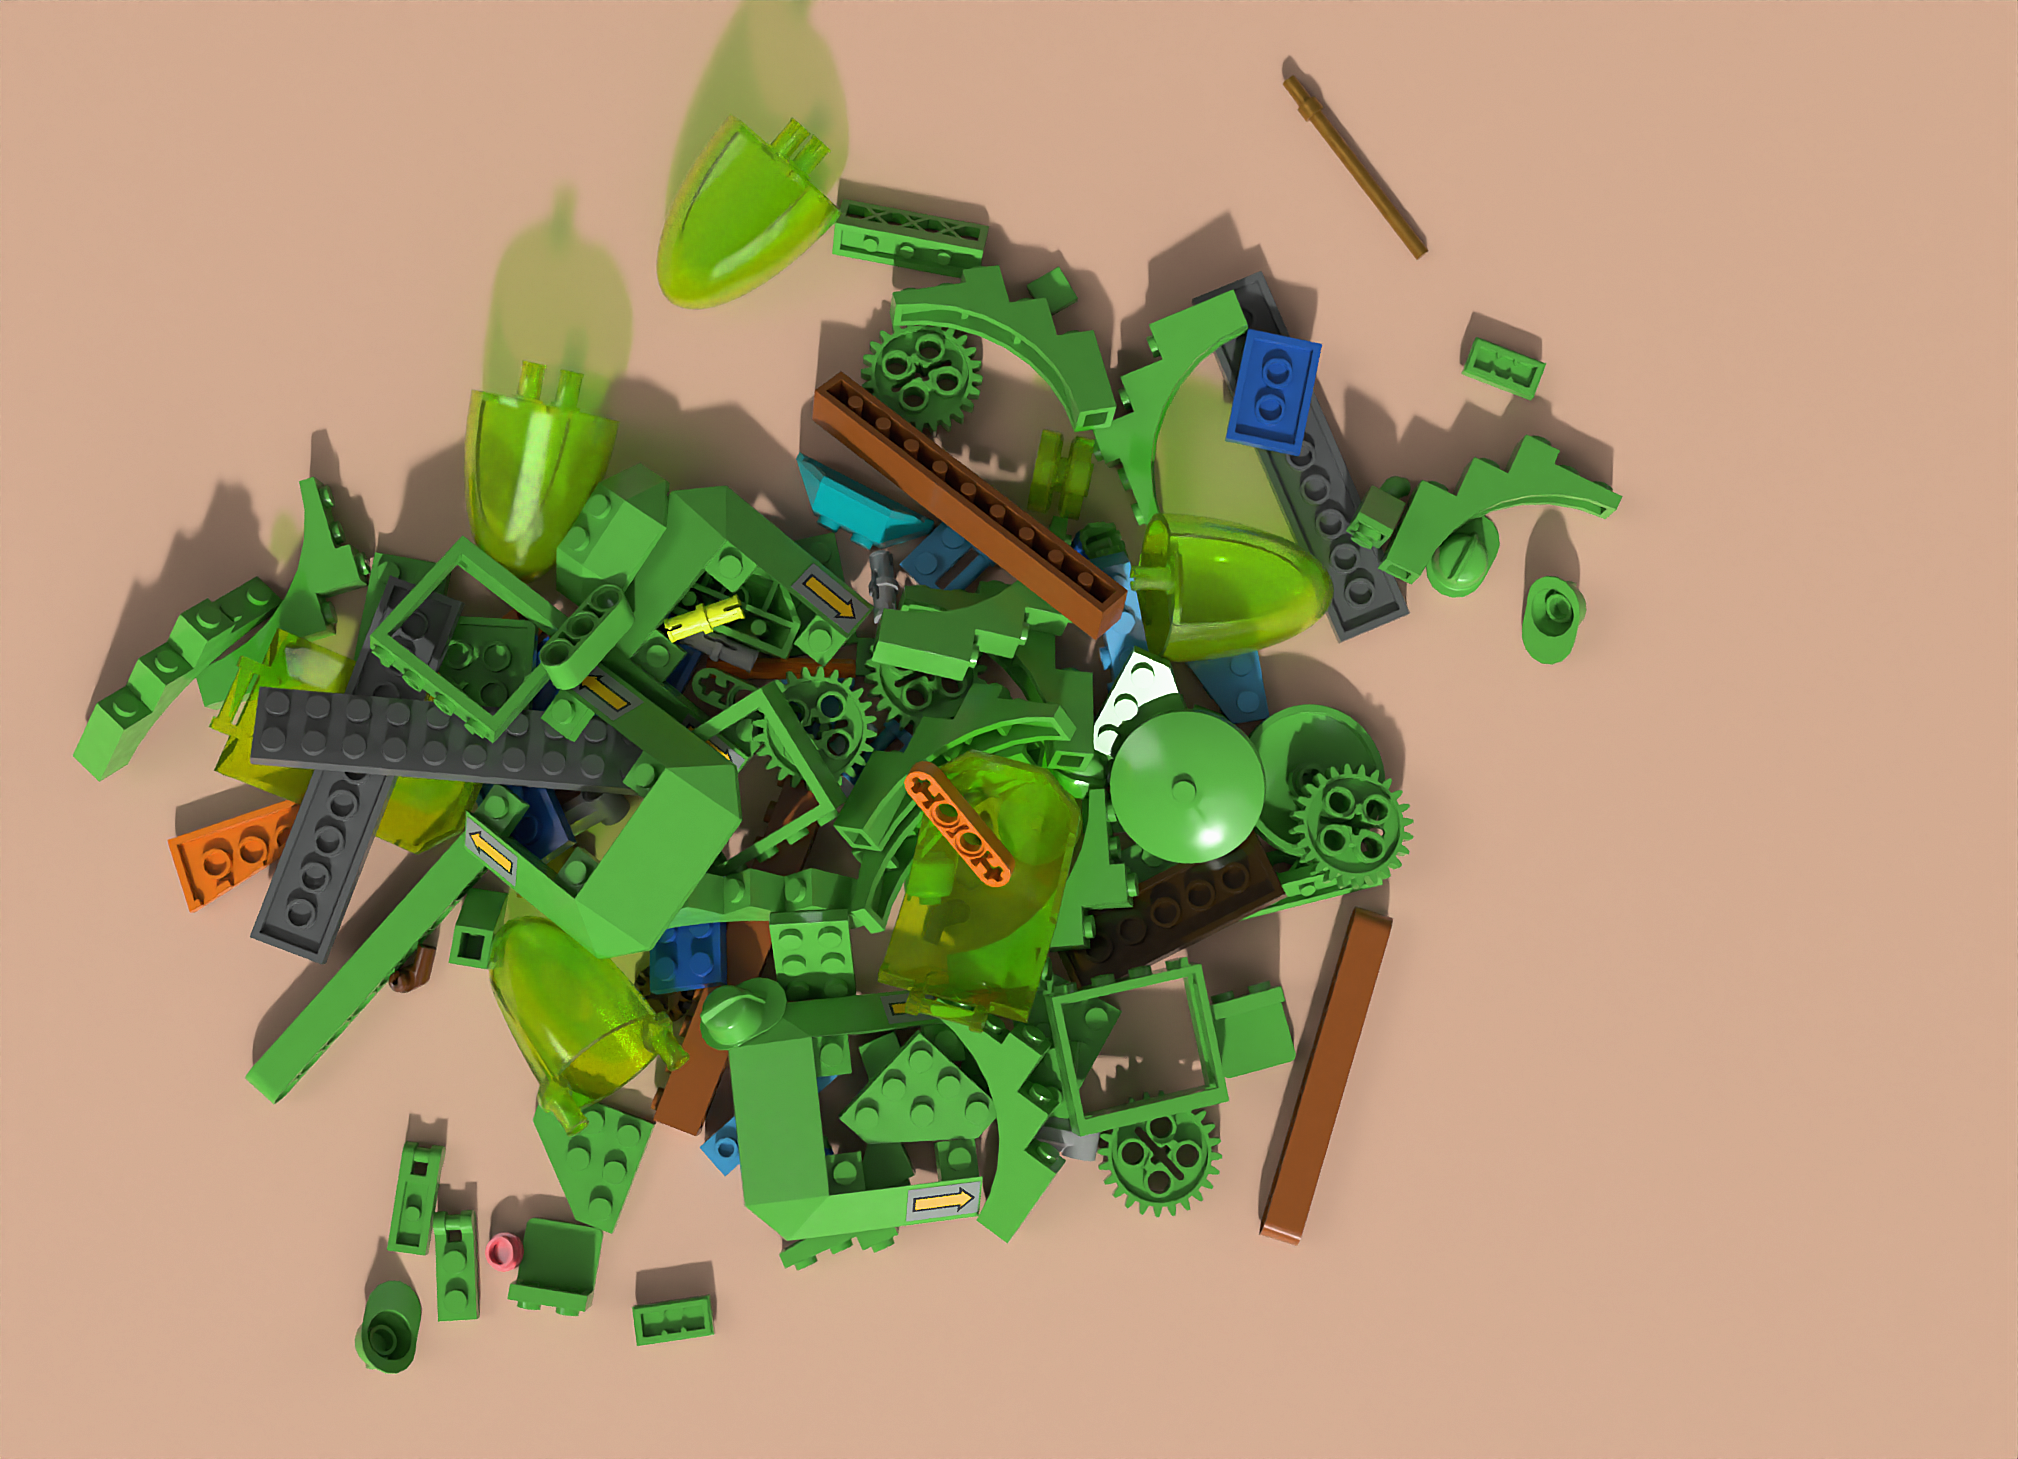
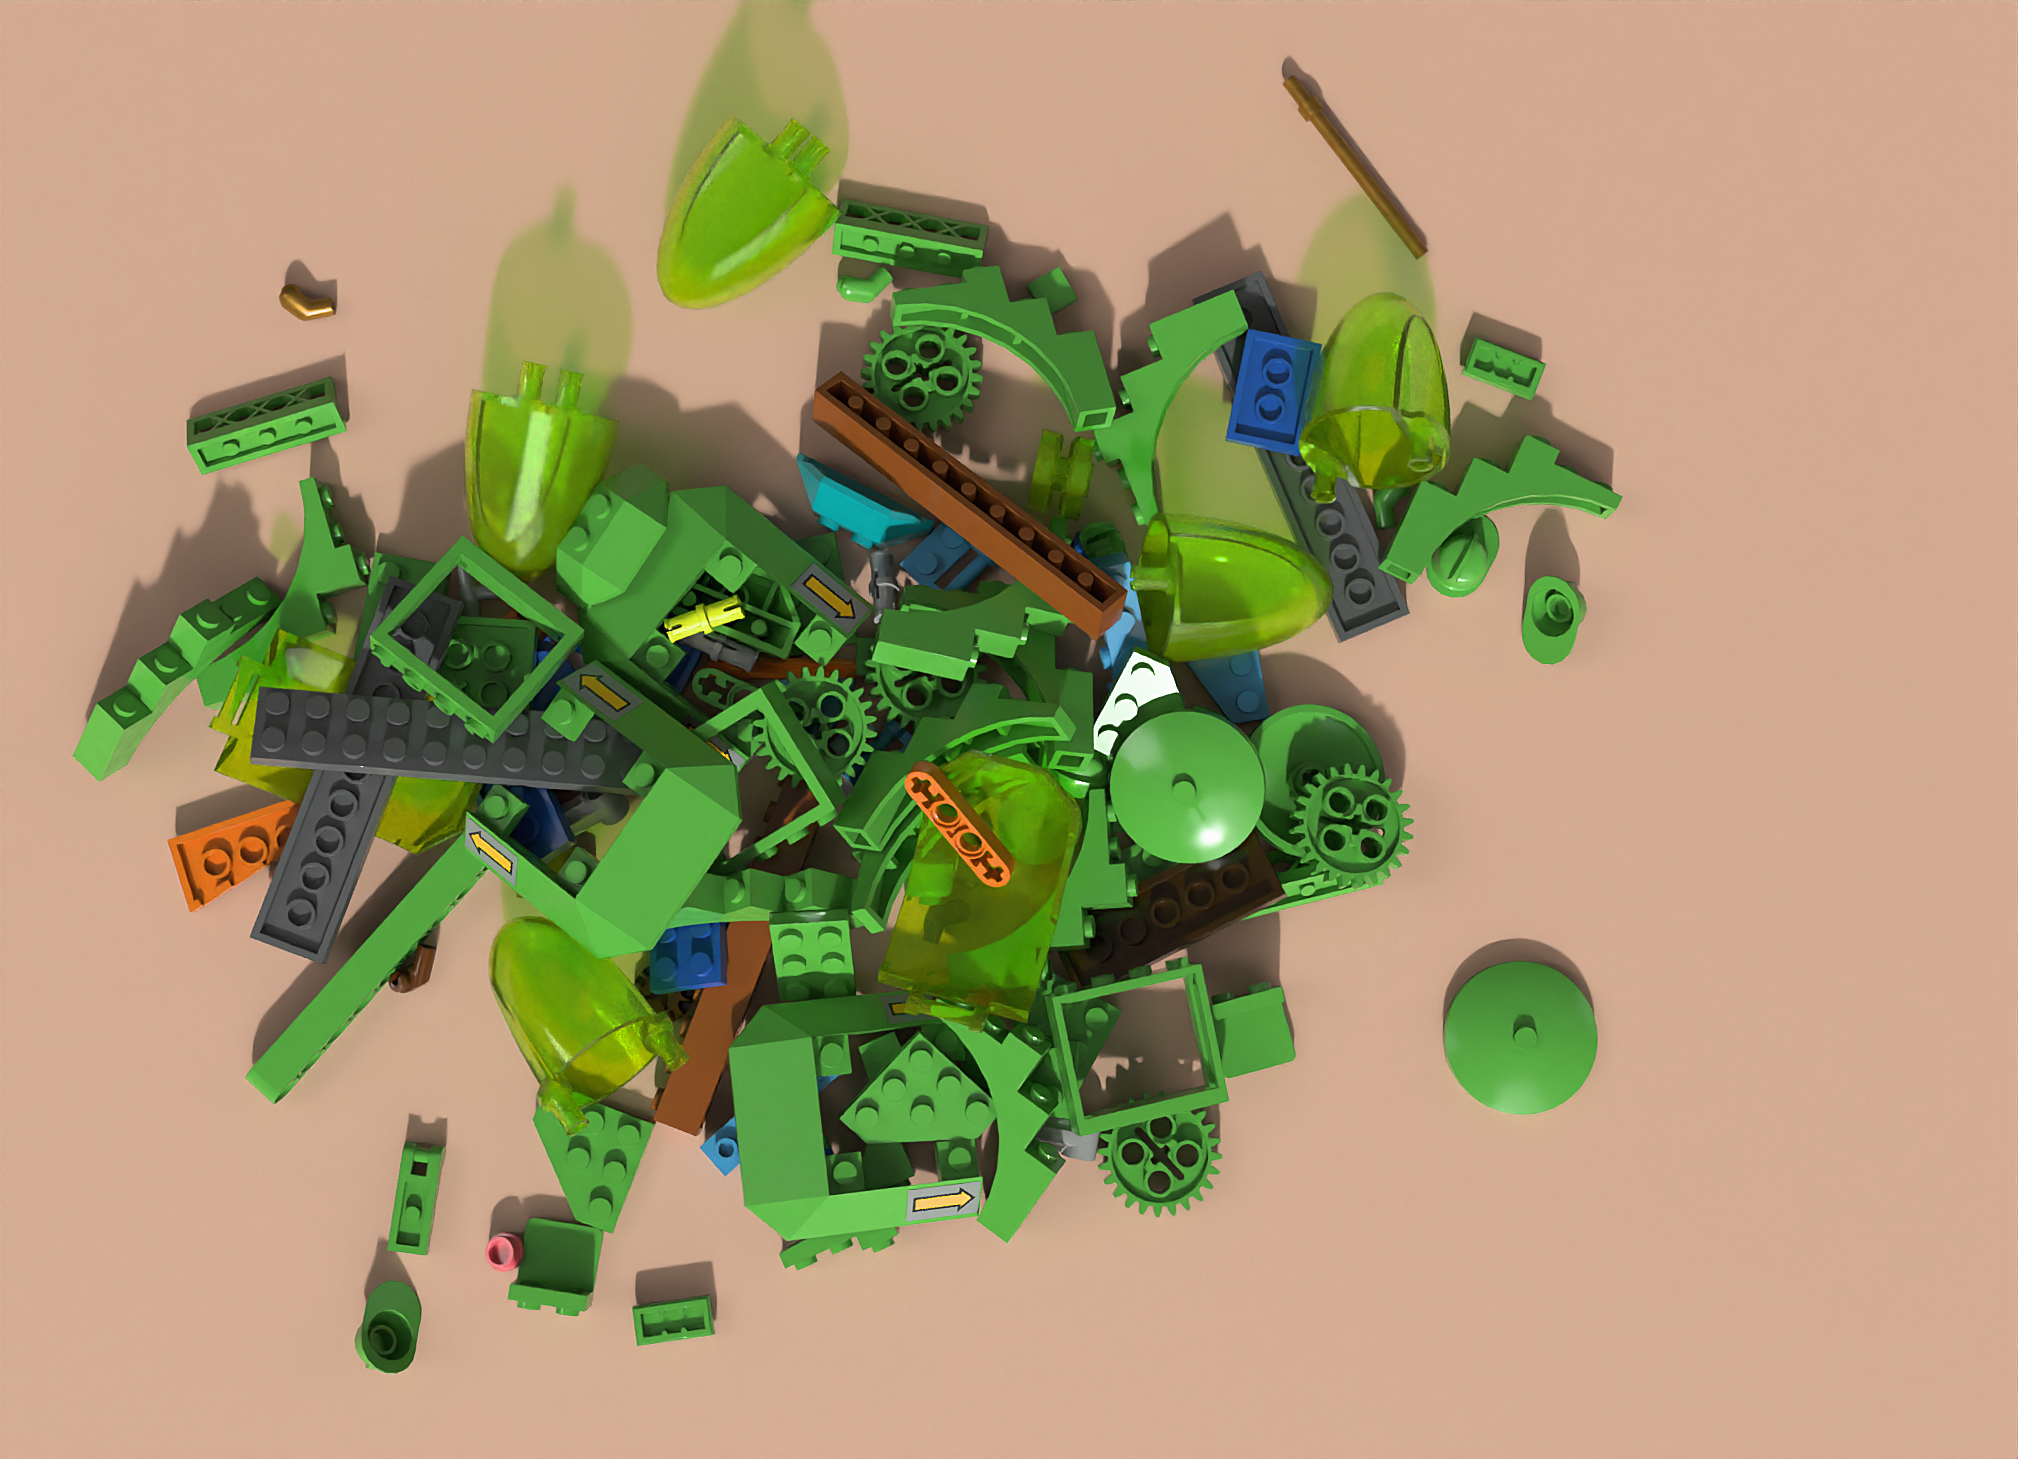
(265, 429): none -> bright green fence
(302, 307): none -> pearl gold arm
(456, 1266): bright green plate -> none
(472, 594): none -> light grey piece
(476, 927): bright green slope -> none
(587, 636): bright green beam -> none
(741, 1012): bright green piece -> none
(863, 290): none -> bright green arm
(1325, 1076): dark orange beam -> none
(1375, 518): bright green slope -> none
(1377, 401): none -> clear neon green windscreen
(1520, 1037): none -> bright green dish

